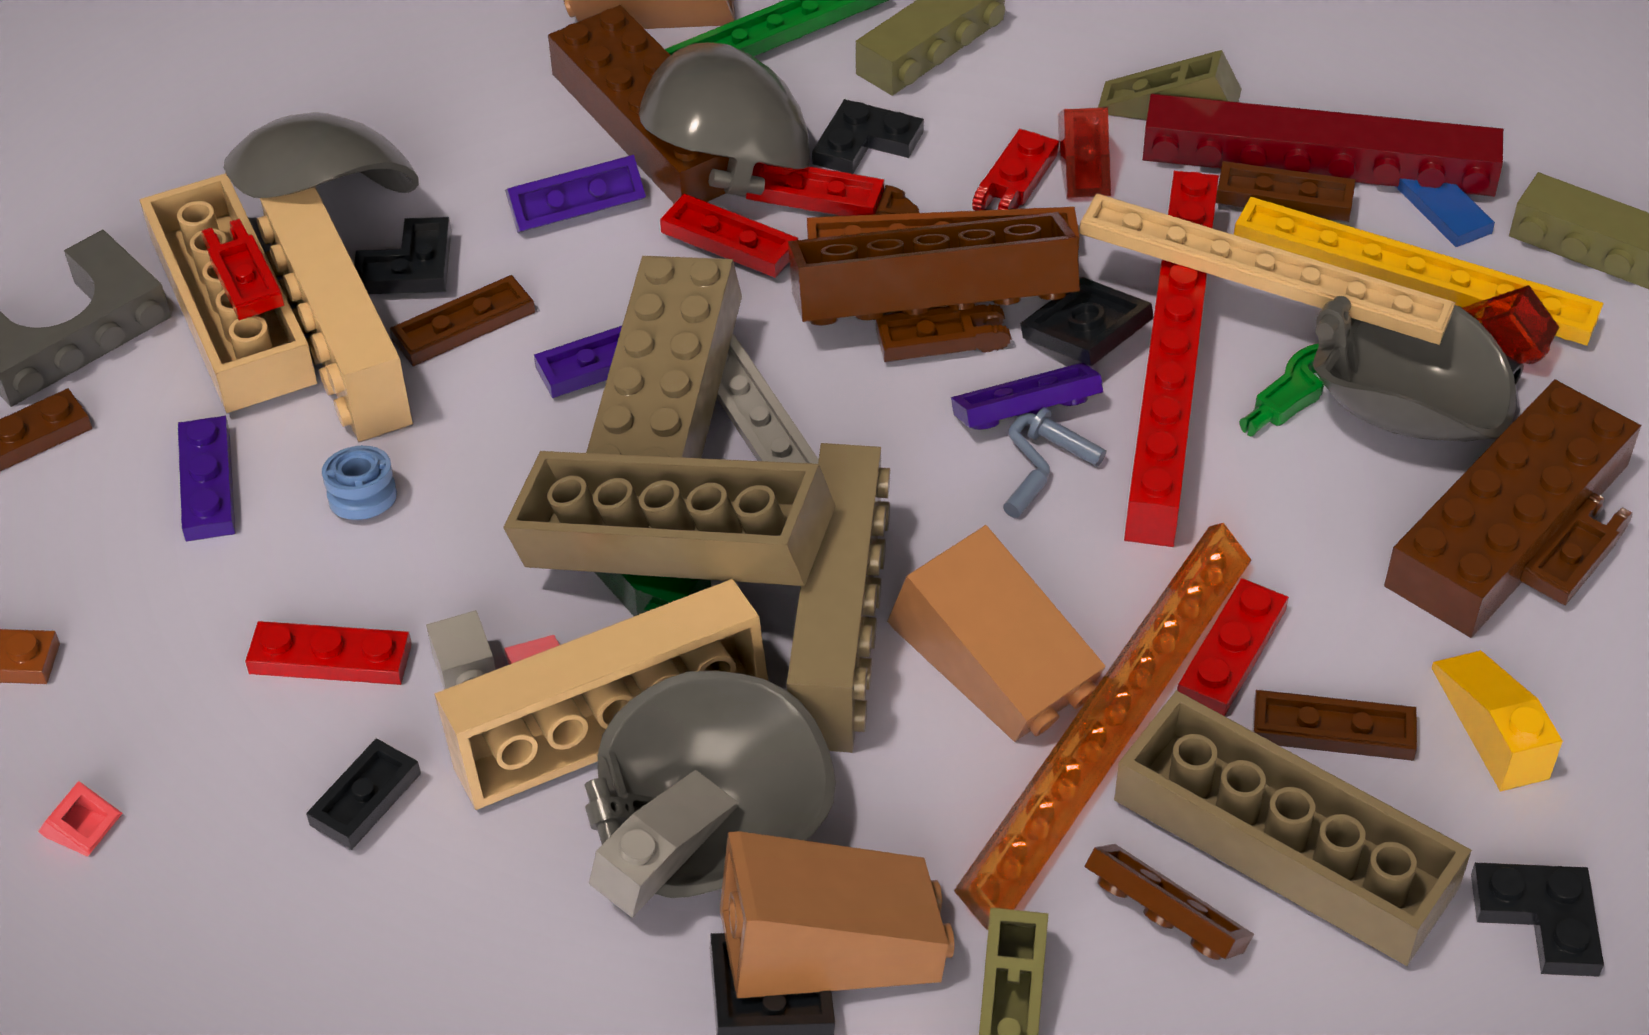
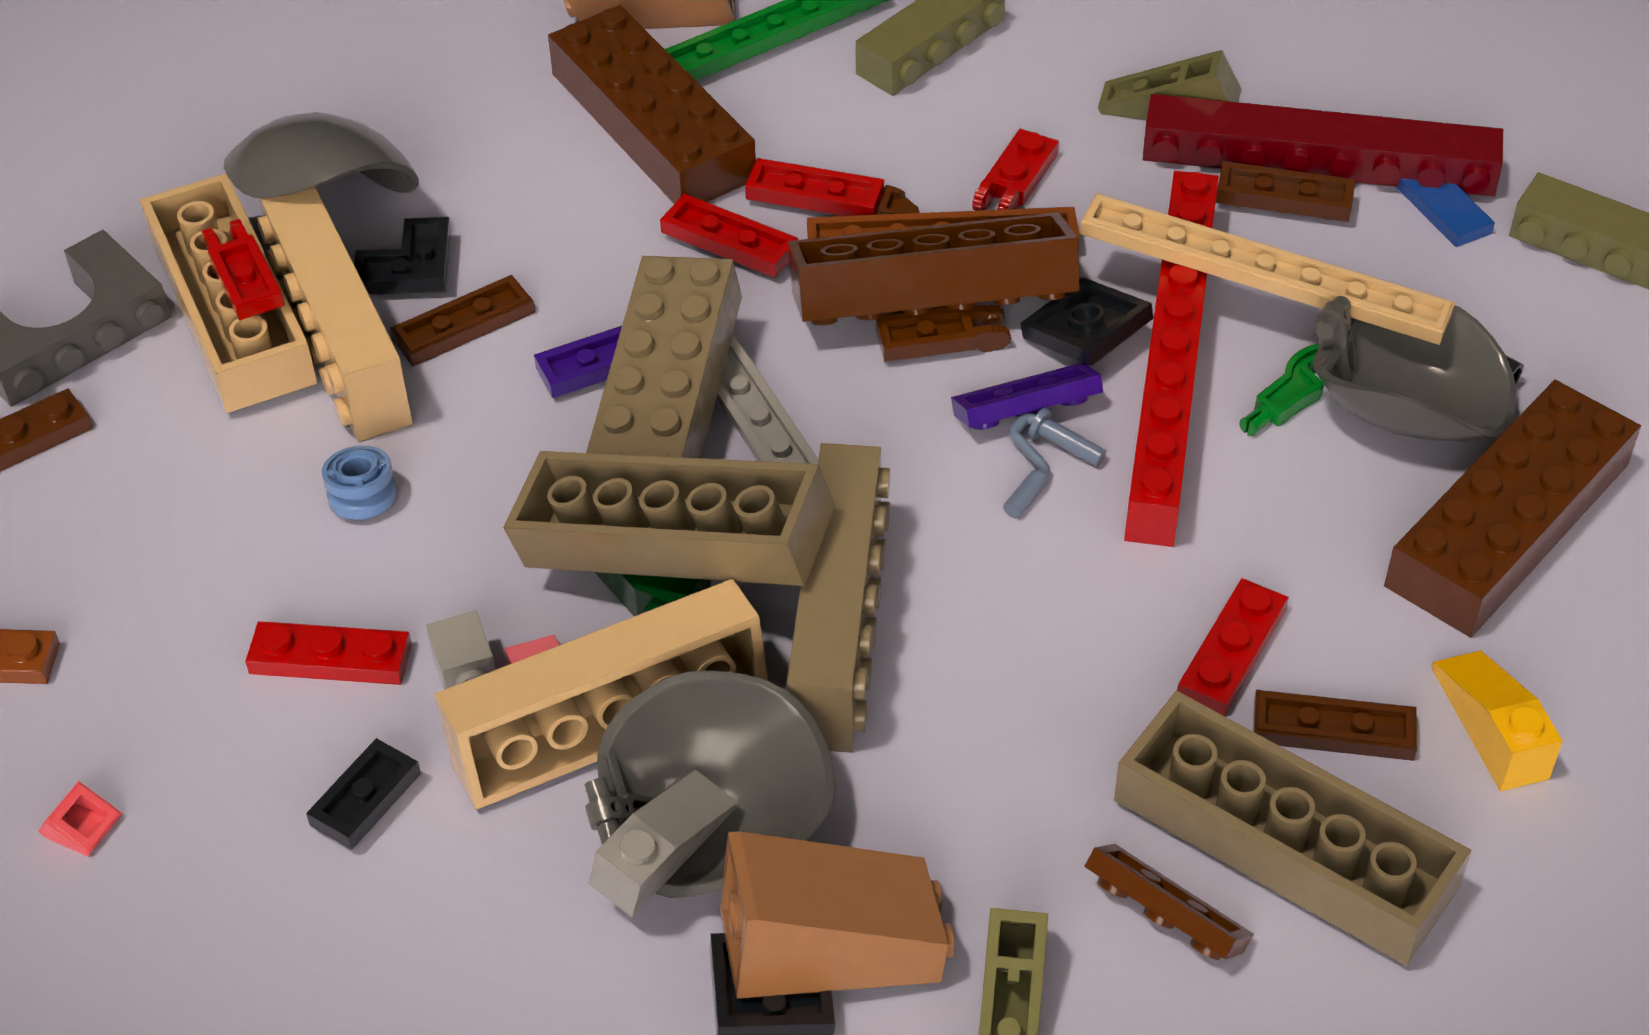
(206, 478): dark purple plate -> none
(575, 193): dark purple plate -> none
(728, 107): dark grey piece -> none
(862, 127): black plate -> none
(995, 635): medium nougat slope -> none
(1084, 152): clear red slope -> none
(1103, 726): clear orange plate -> none
(1406, 264): yellow plate -> none
(1517, 323): clear red slope -> none
(1551, 899): black plate -> none
(1575, 551): reddish brown hinge -> none

